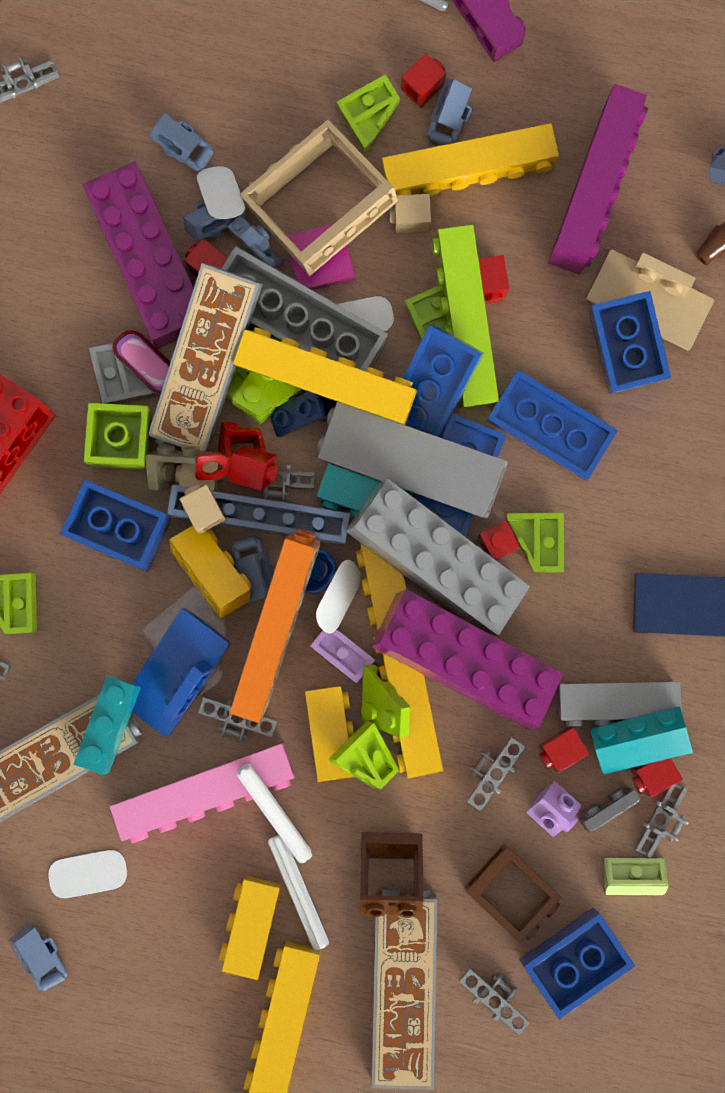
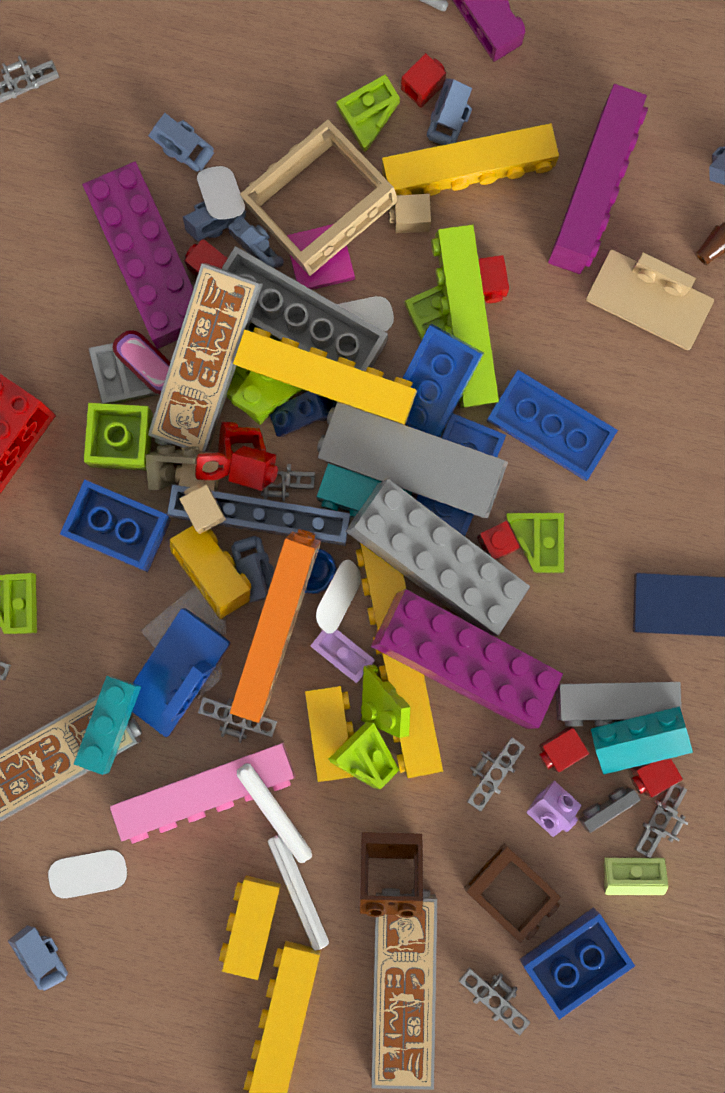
(629, 342): blue brick -> none

